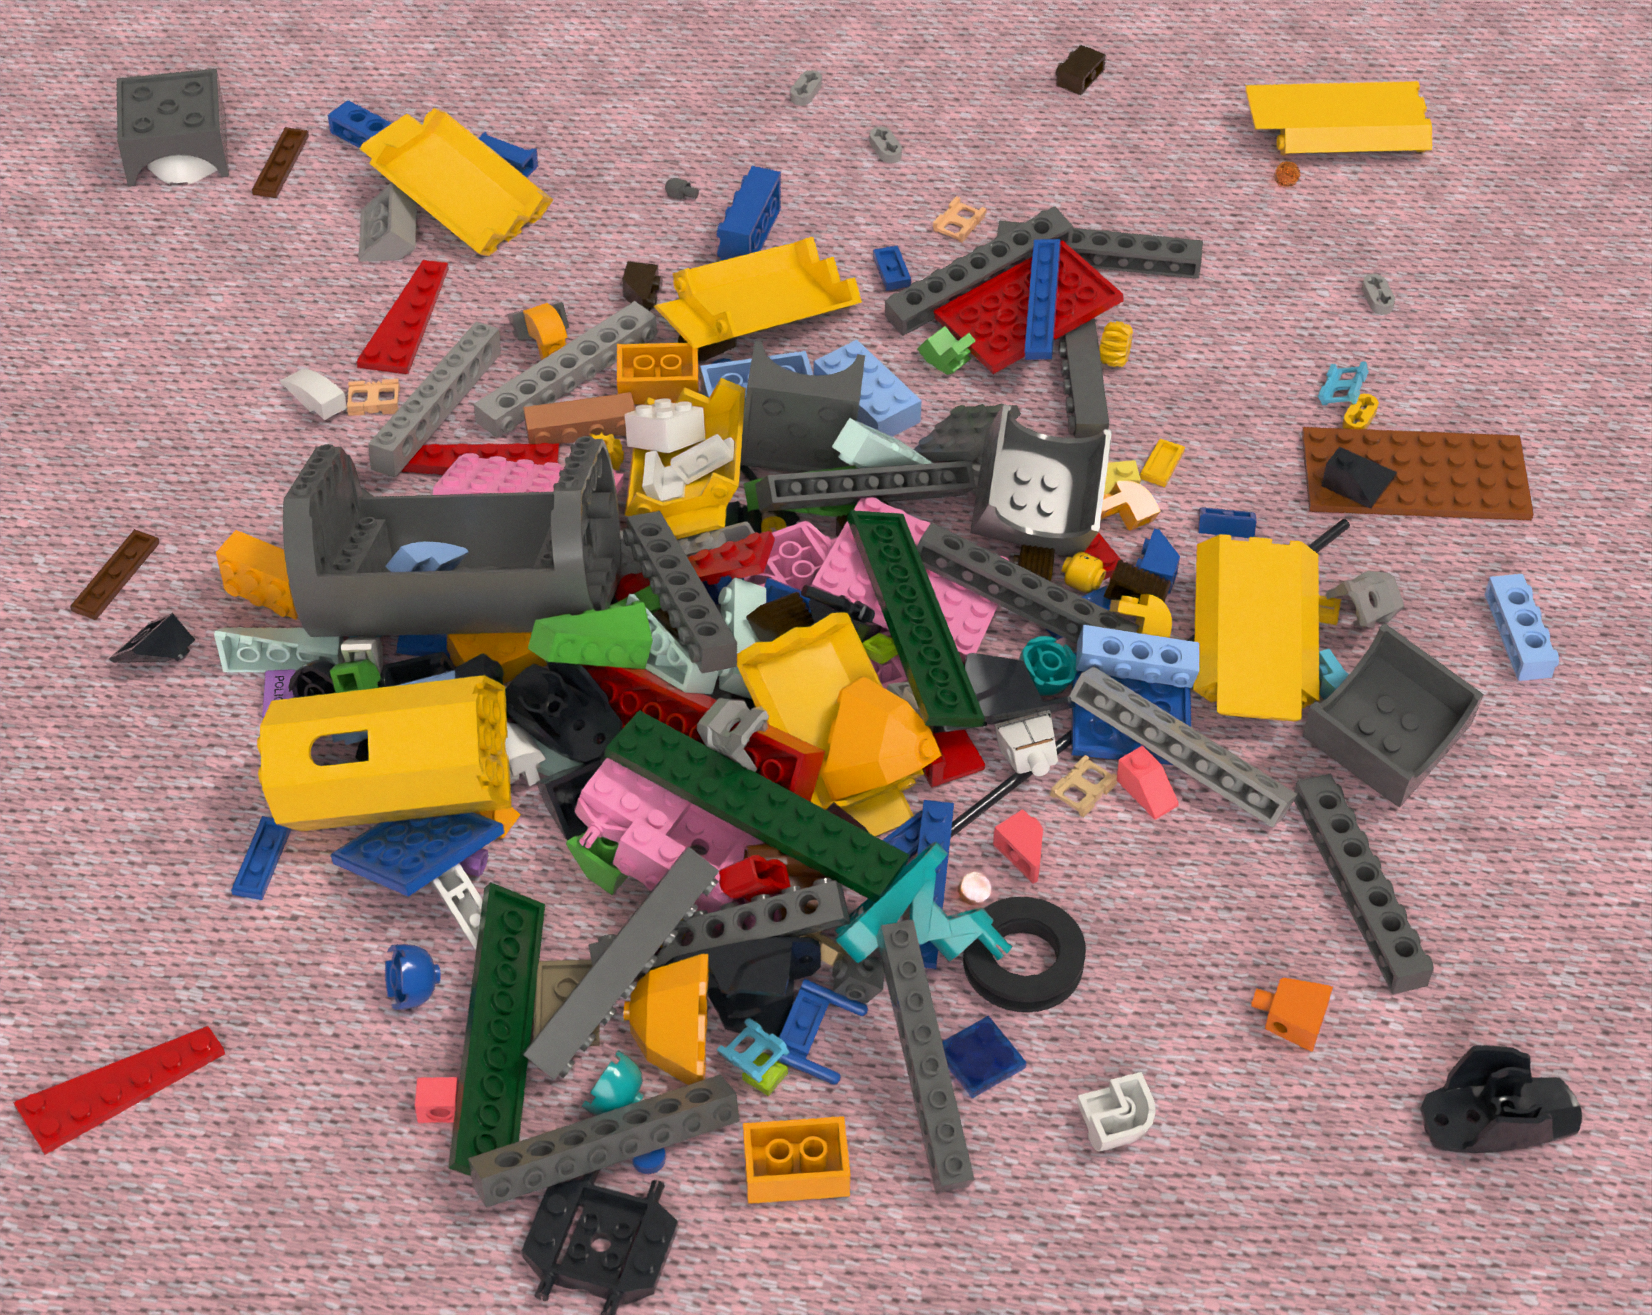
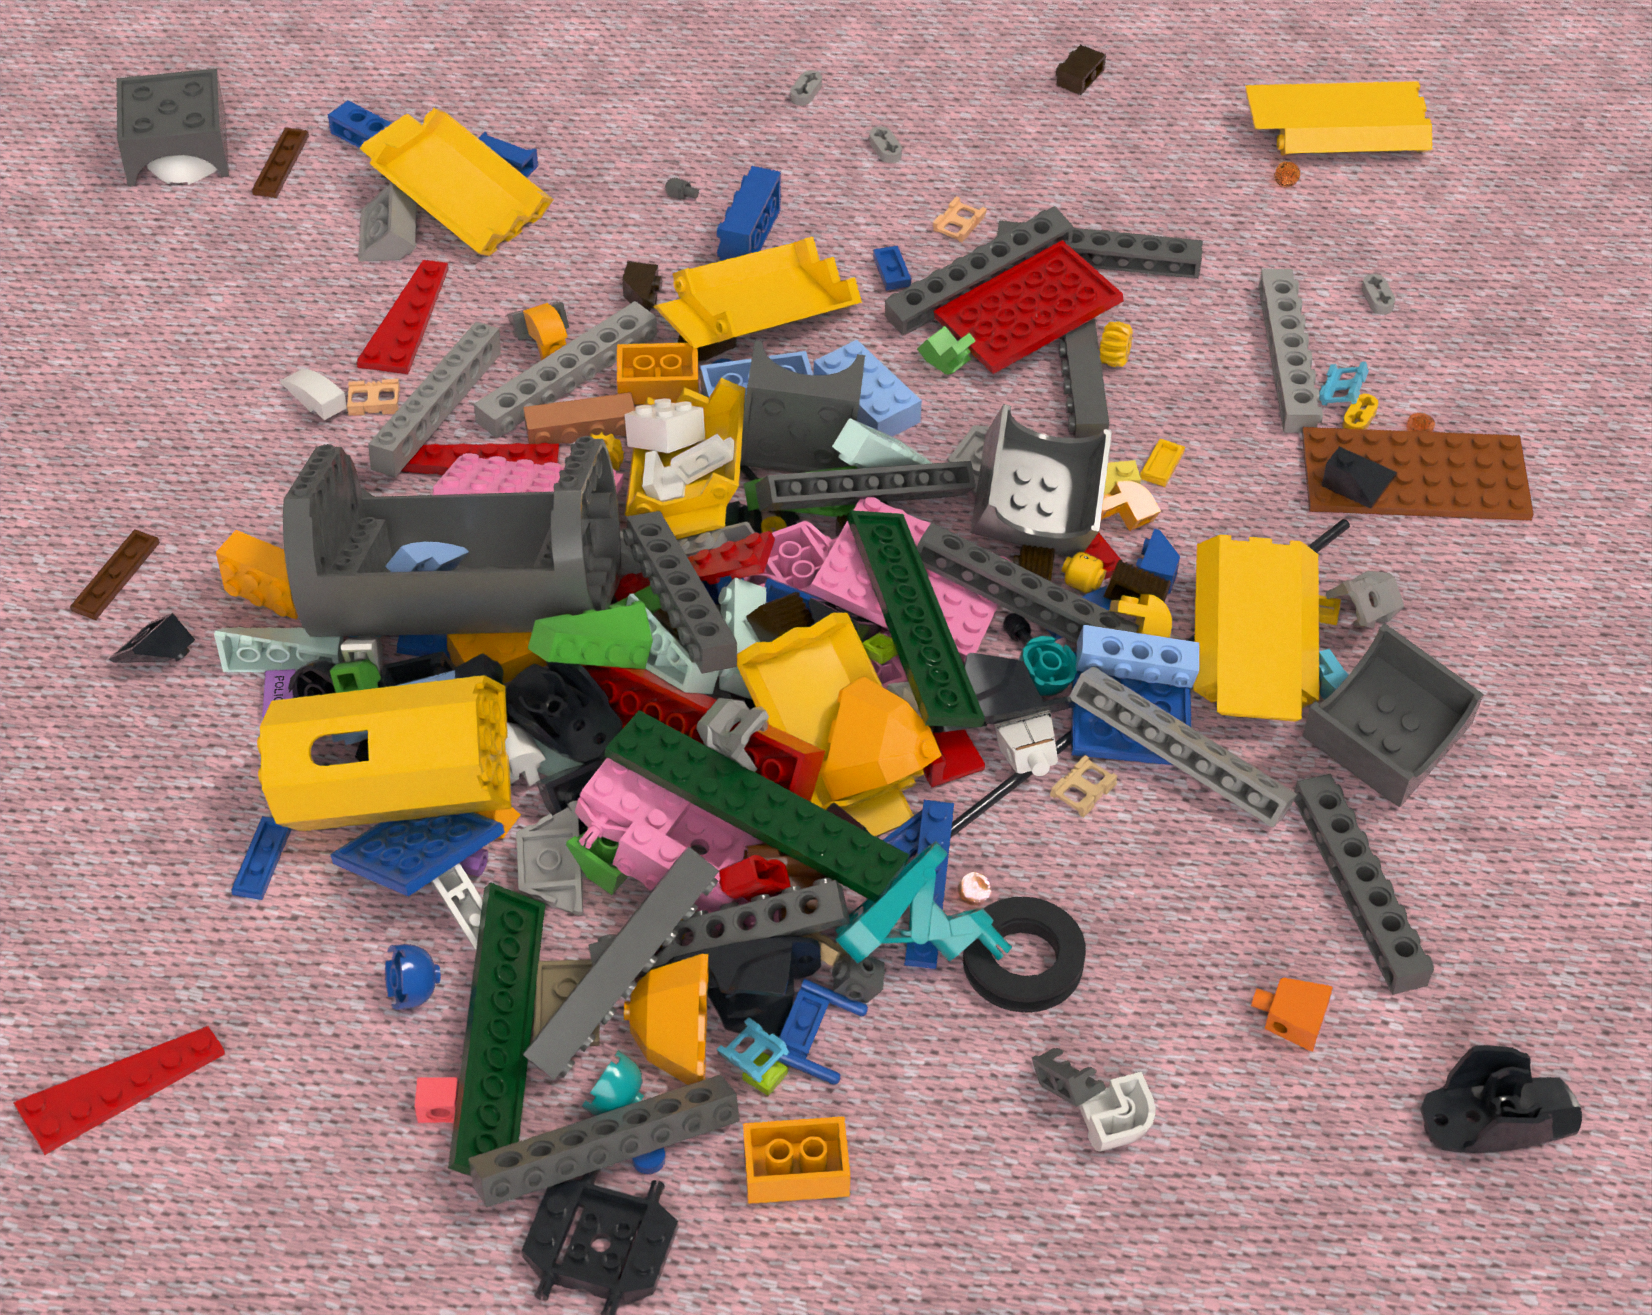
(546, 864): none -> light grey wing
(841, 603): black piece -> none
(924, 1057): dark grey brick -> none
(961, 433): dark grey plate -> none
(982, 1057): clear blue plate -> none
(1017, 625): none -> black cylinder
(1021, 843): coral slope -> none
(1042, 299): blue plate -> none
(1065, 1080): none -> dark grey hinge
(1146, 782): coral slope -> none
(1227, 522): blue slope -> none
(1288, 350): none -> light grey brick
(1420, 422): none -> clear orange tile
(1521, 627): light blue brick -> none

